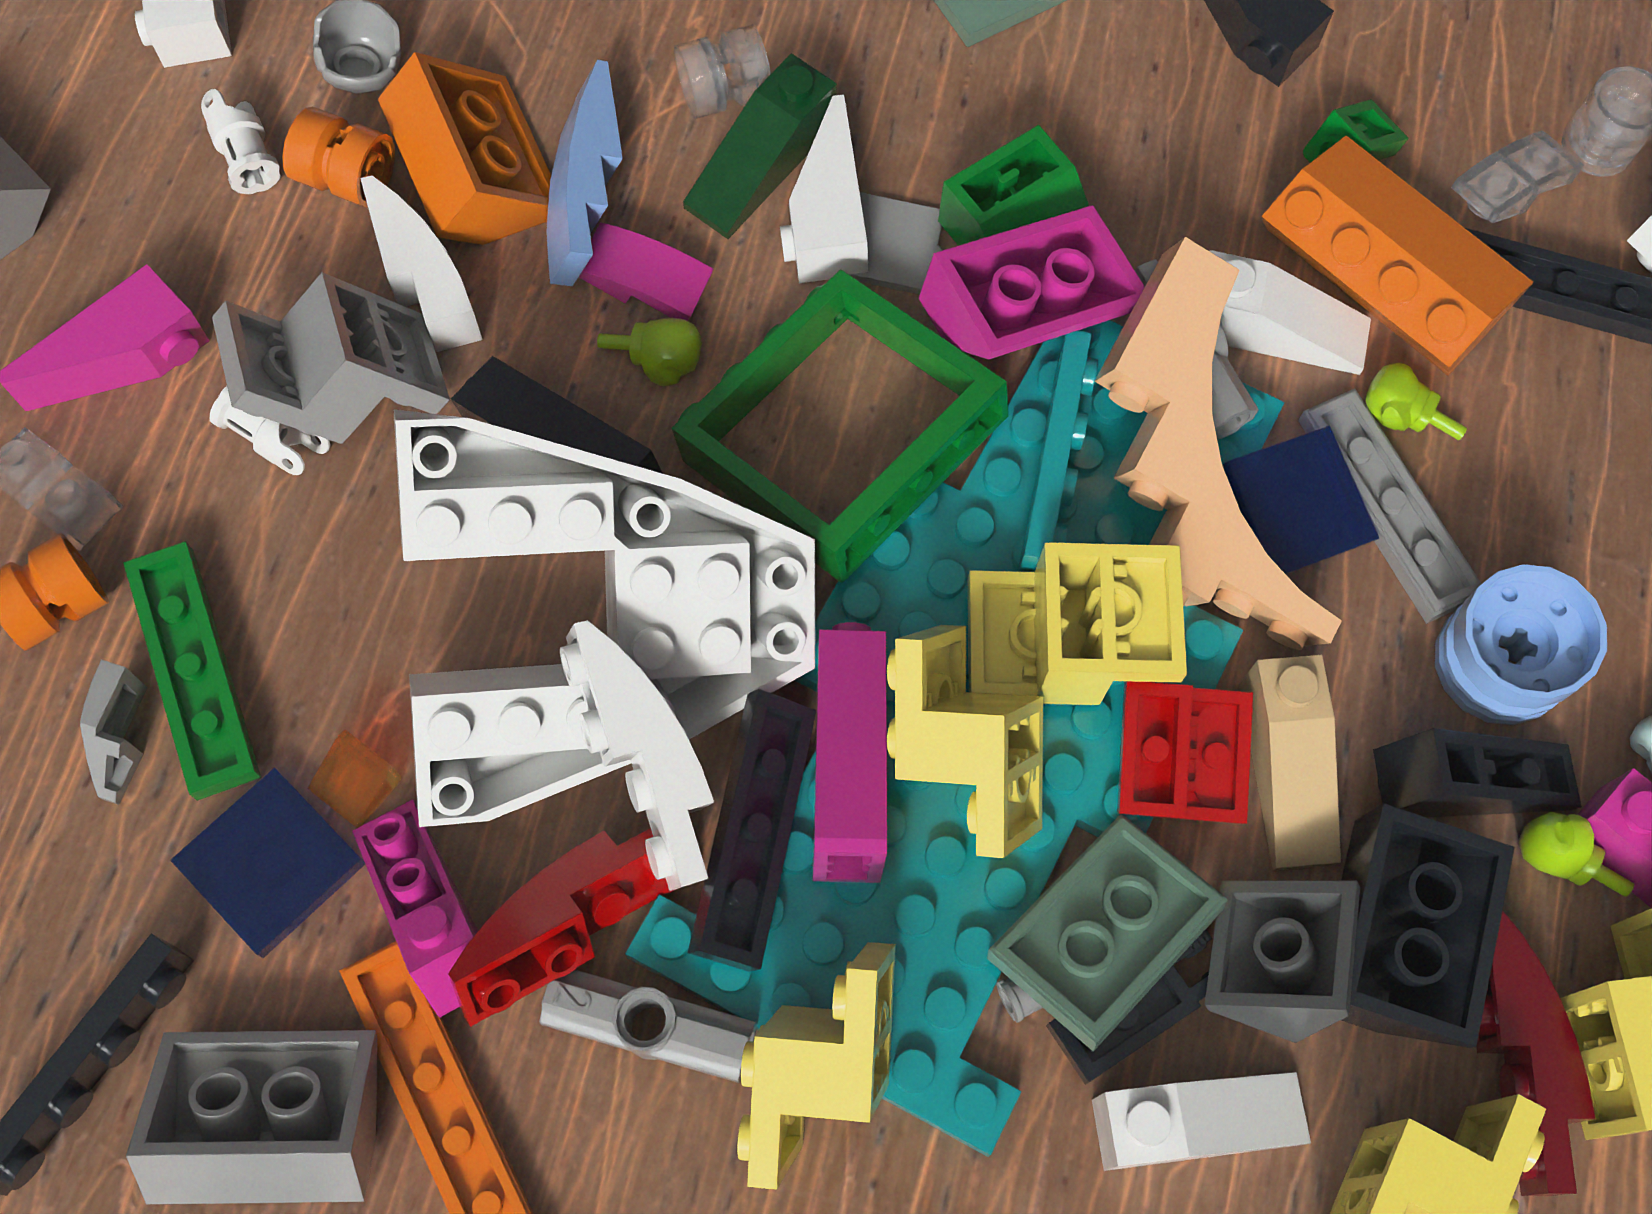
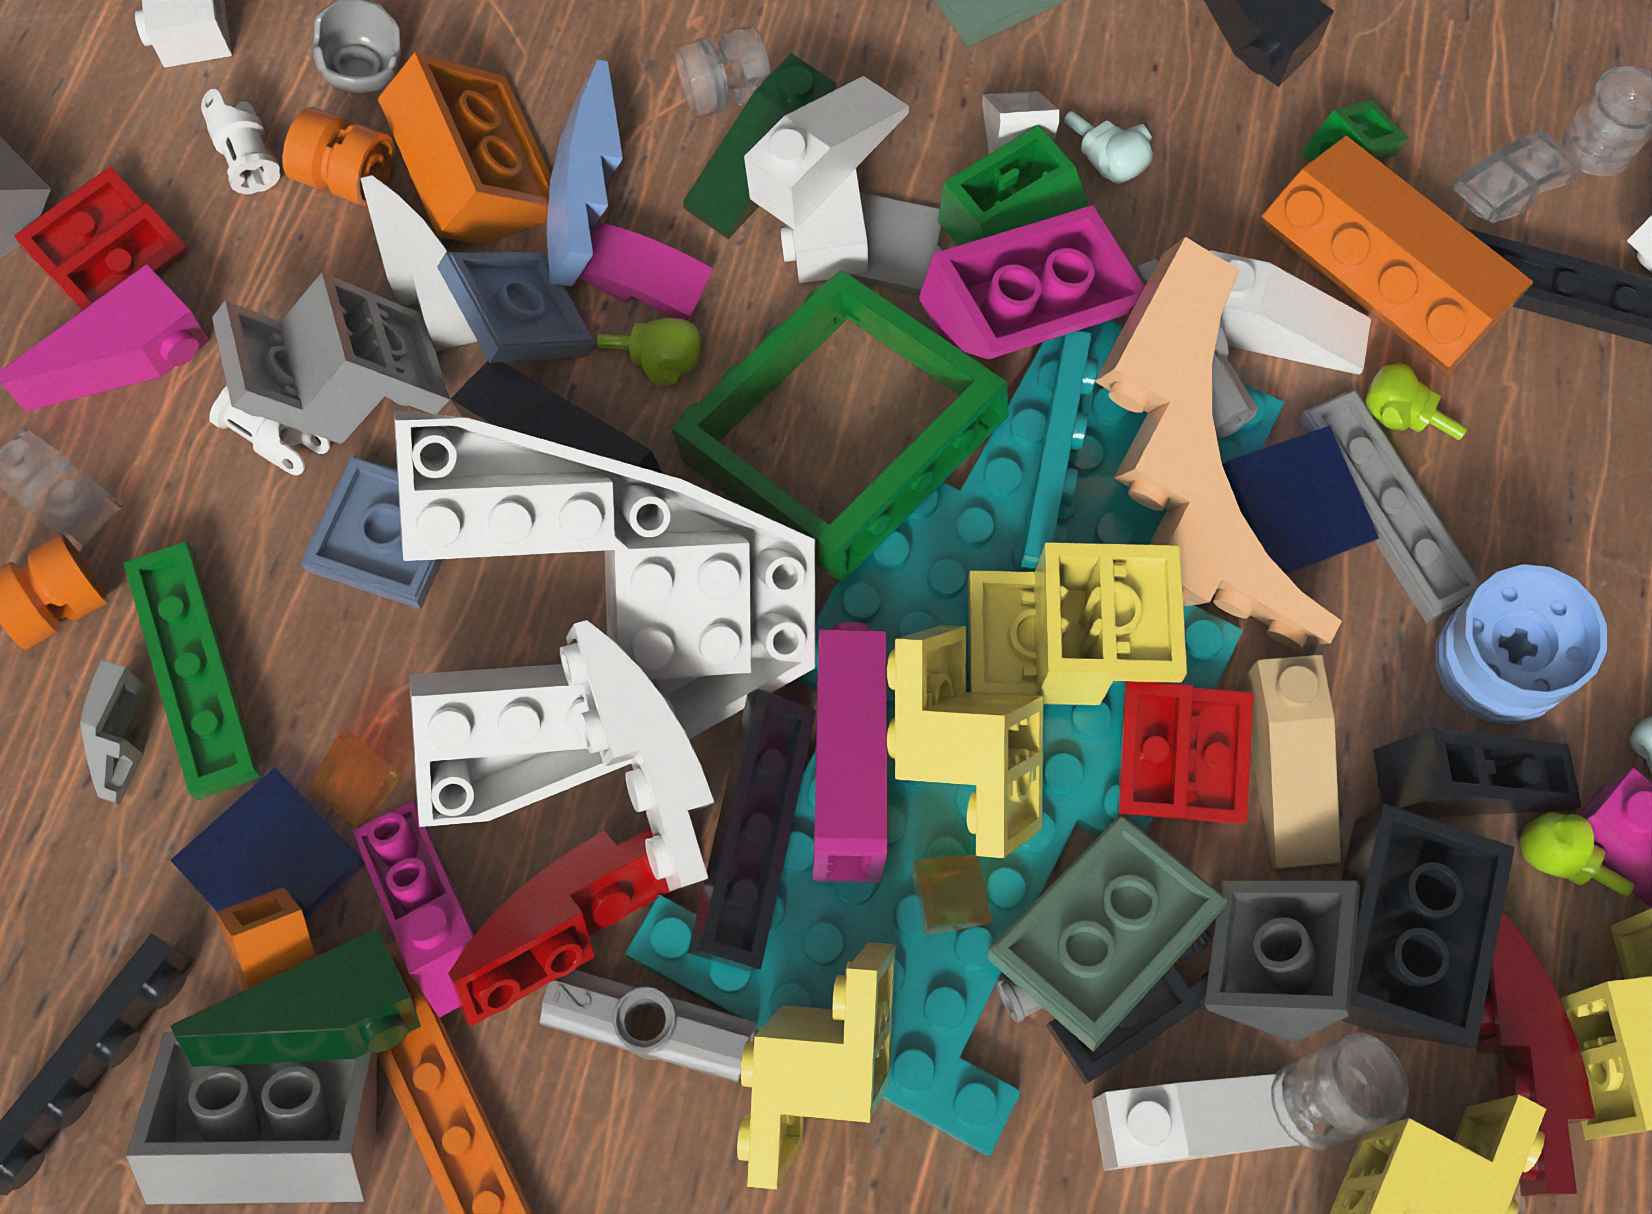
(99, 239): none -> red slope
(265, 937): none -> orange brick
(316, 1011): none -> dark green slope
(362, 538): none -> sand blue tile
(515, 306): none -> sand blue tile
(819, 148): none -> white slope
(950, 893): none -> clear orange slope
(1015, 114): none -> white slope
(1113, 151): none -> light aqua piece
(1340, 1092): none -> clear wheel

